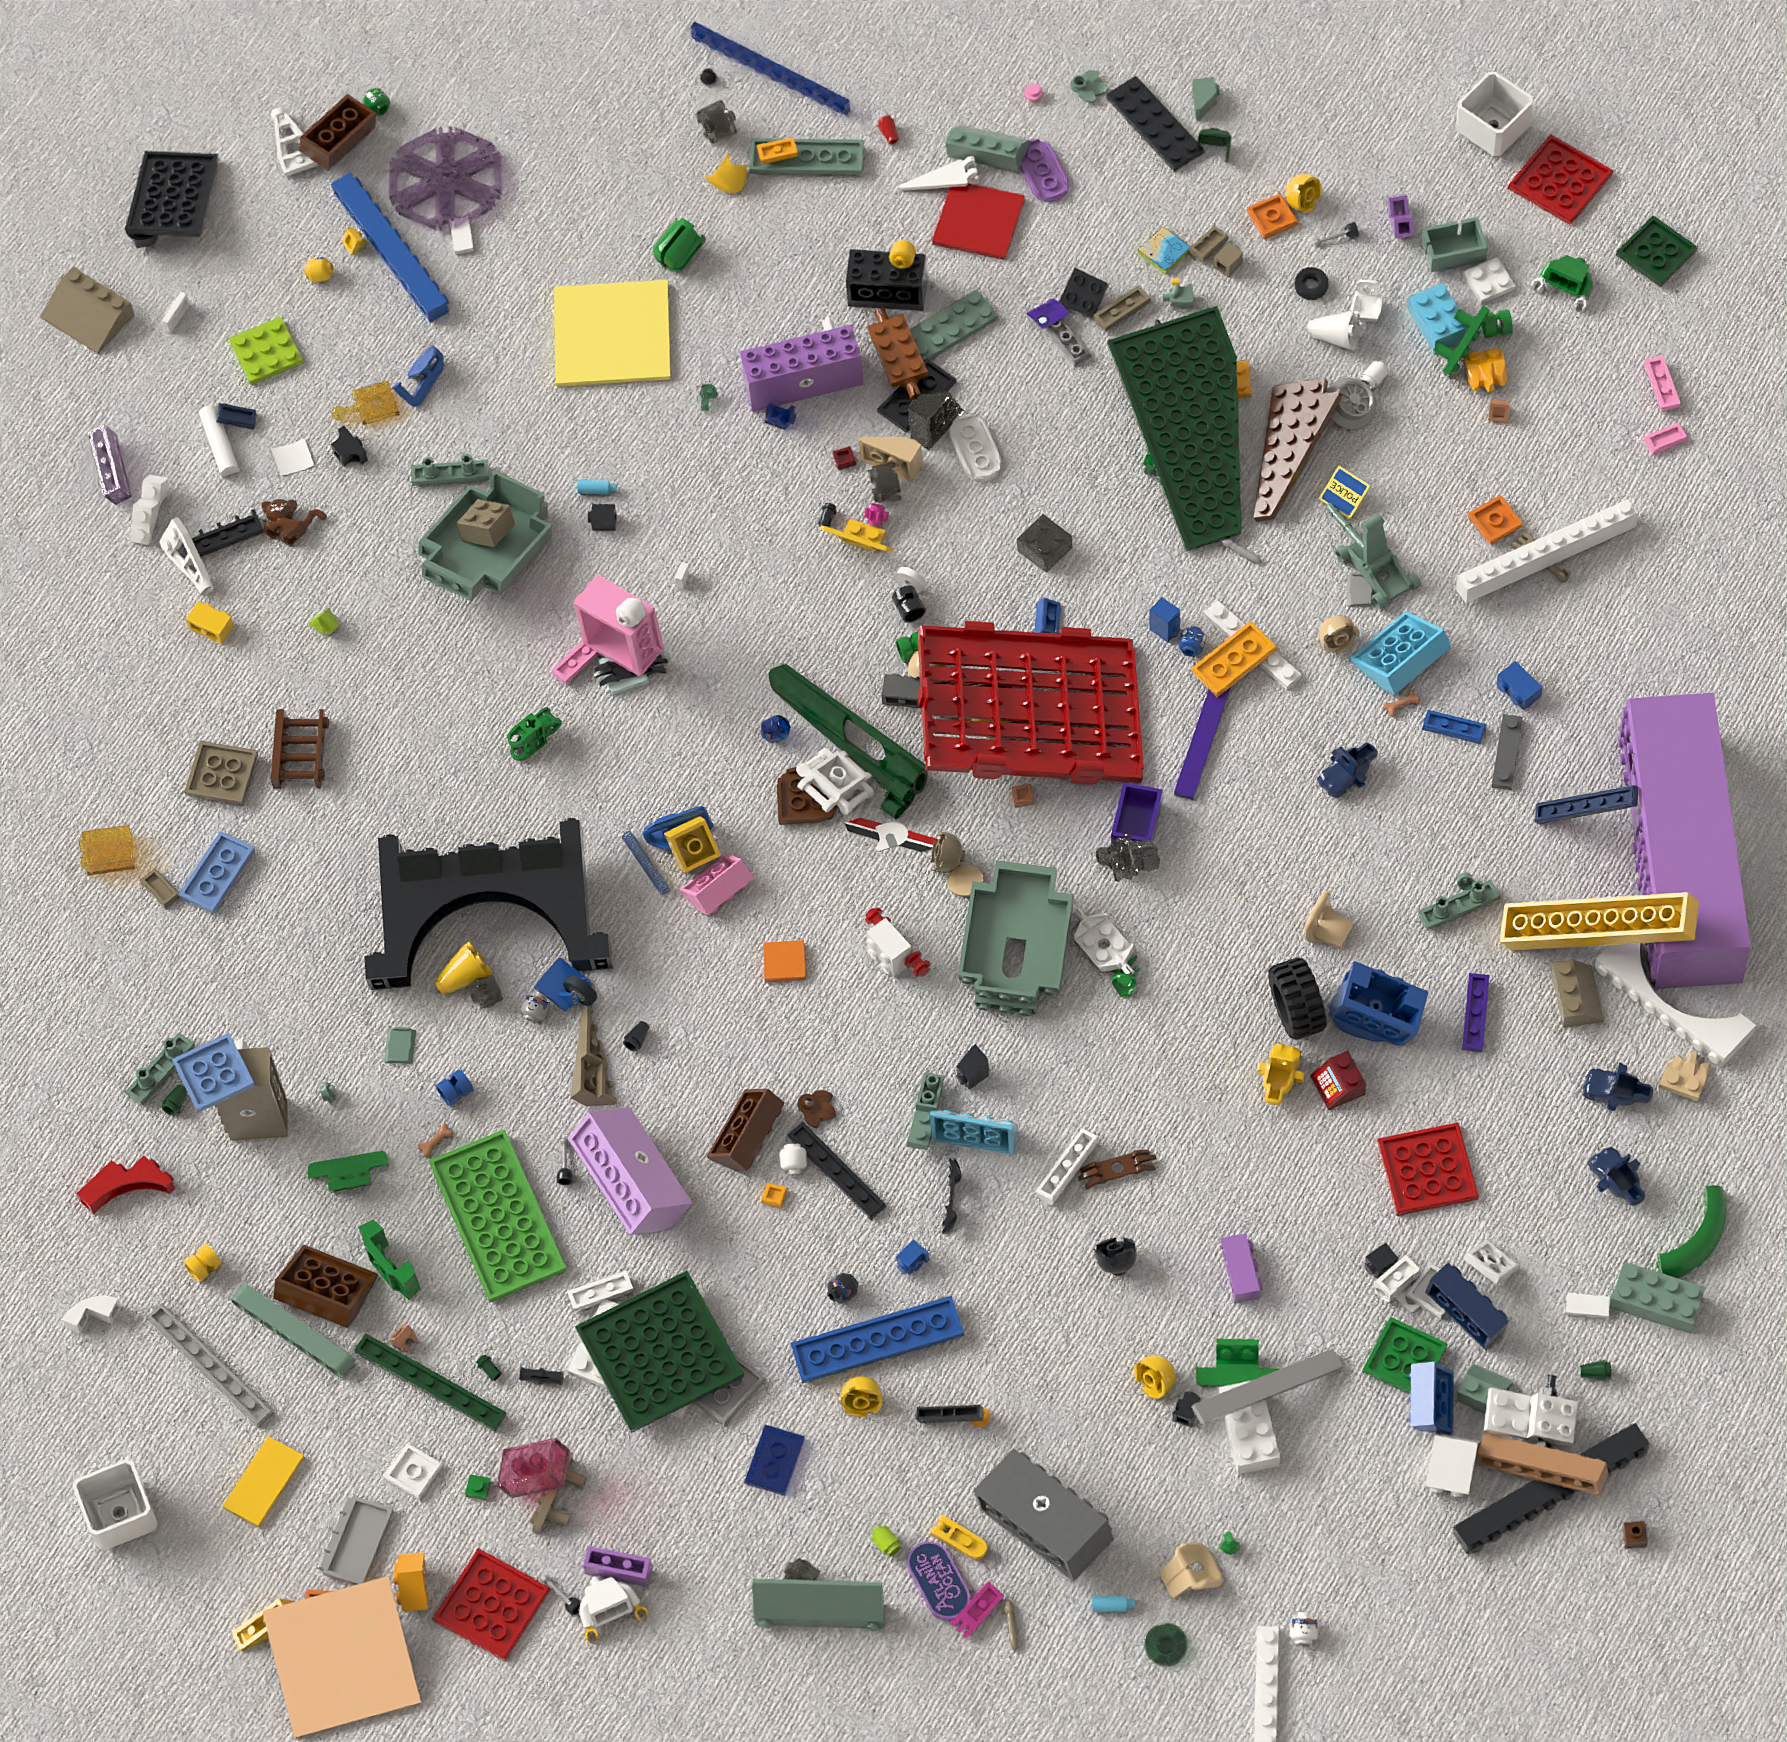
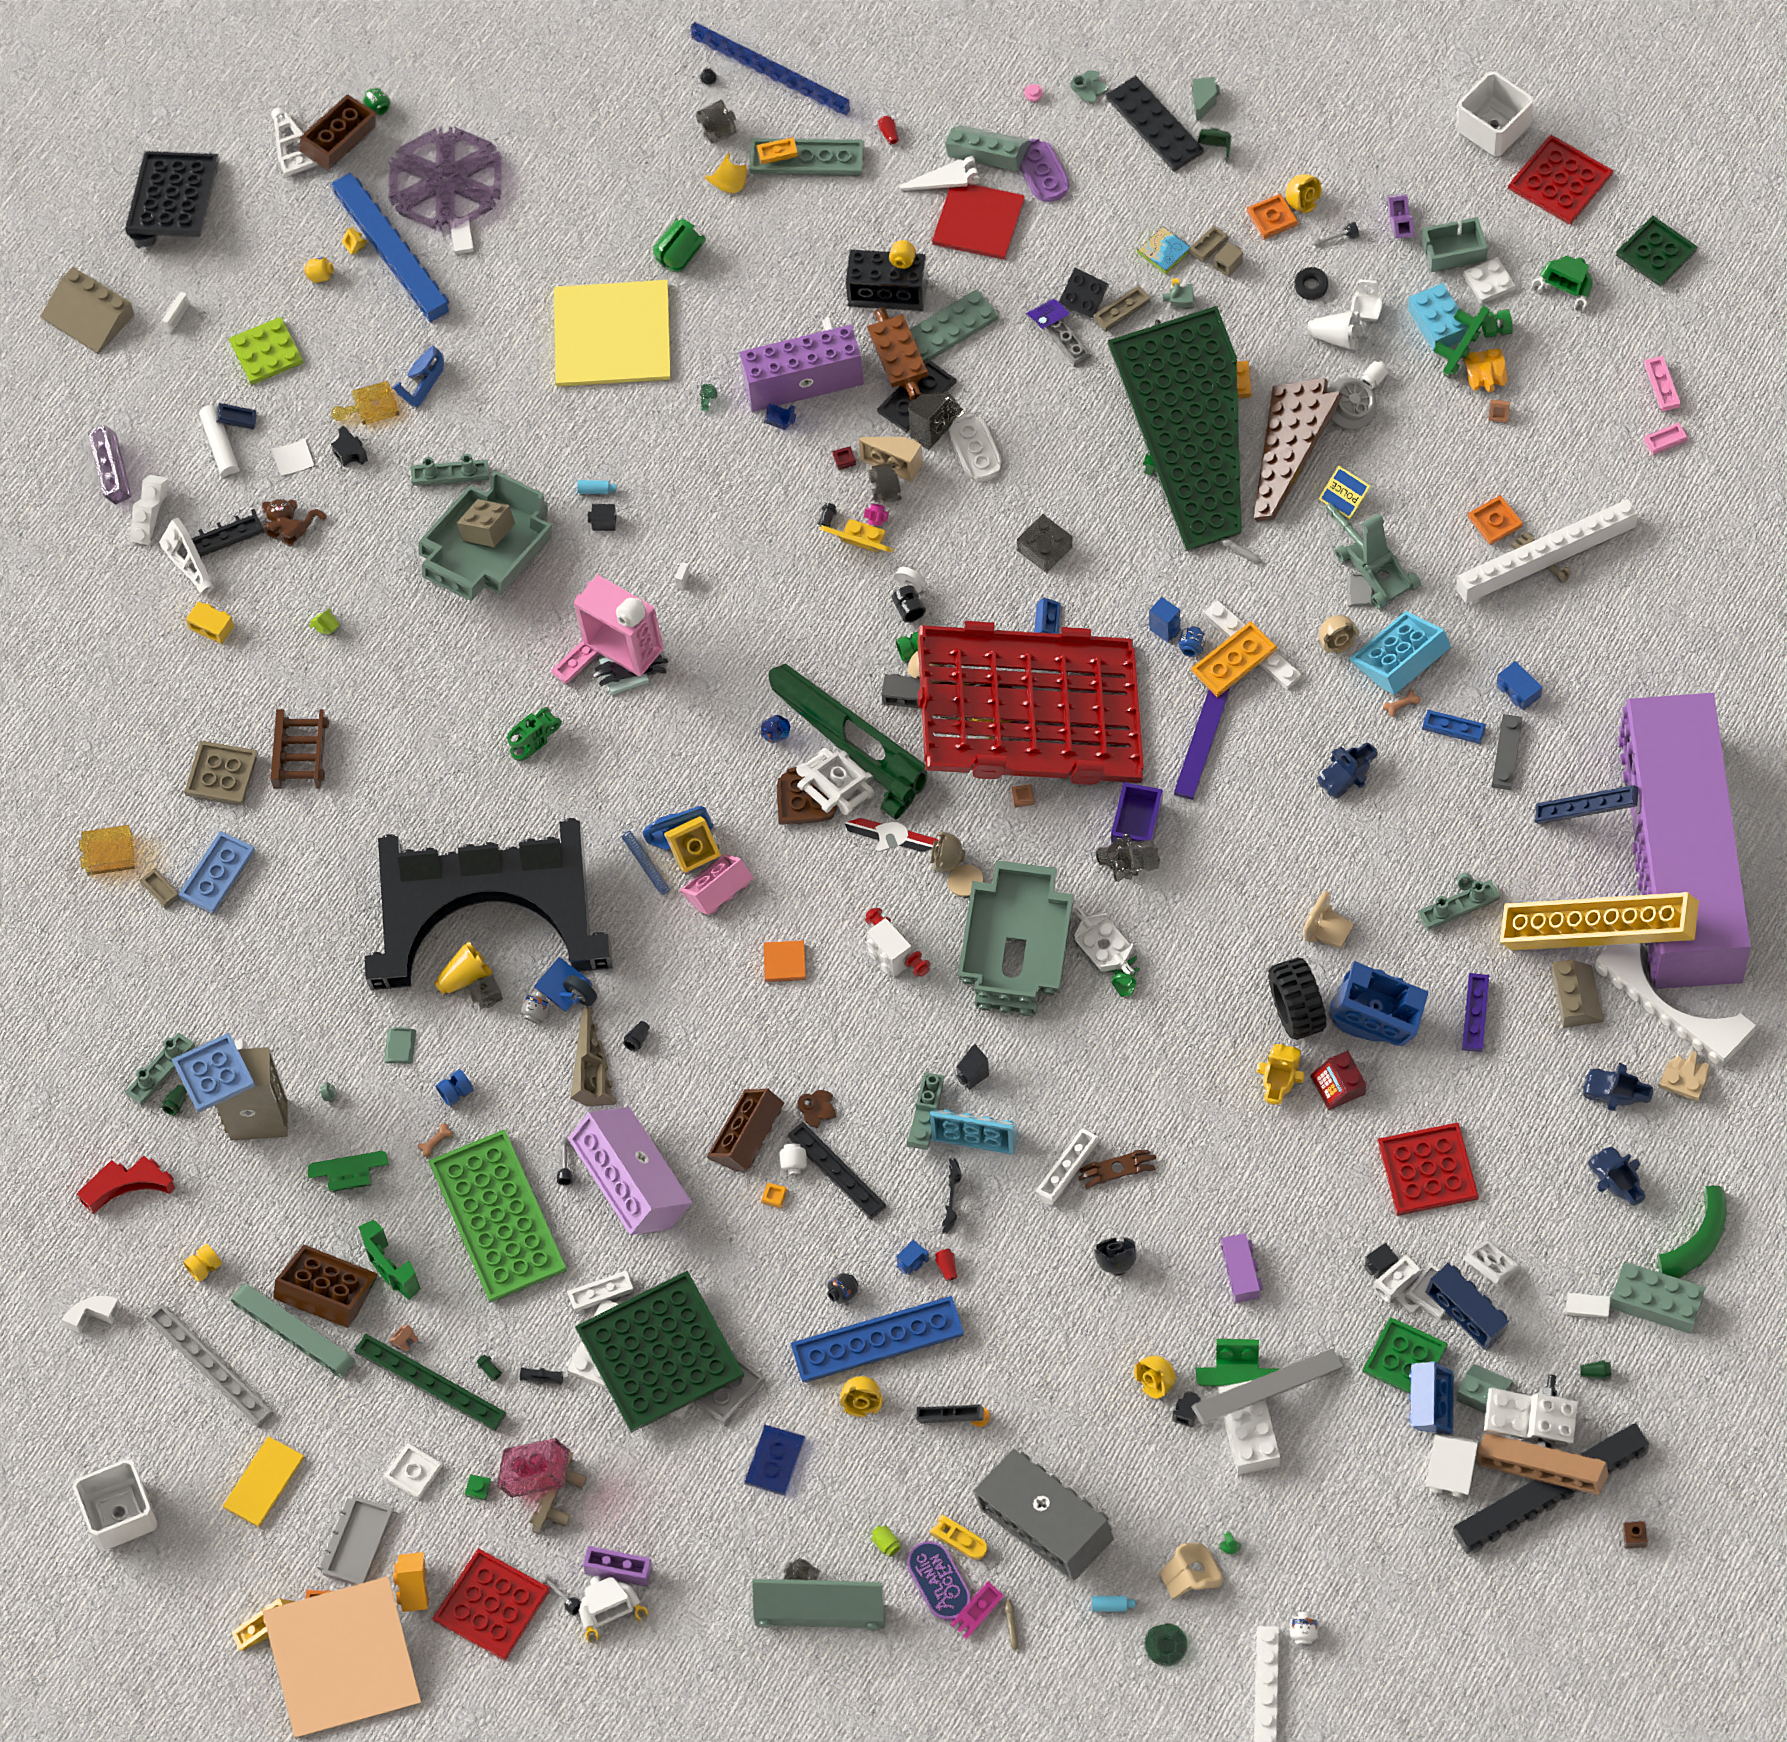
(946, 1262): none -> red cone

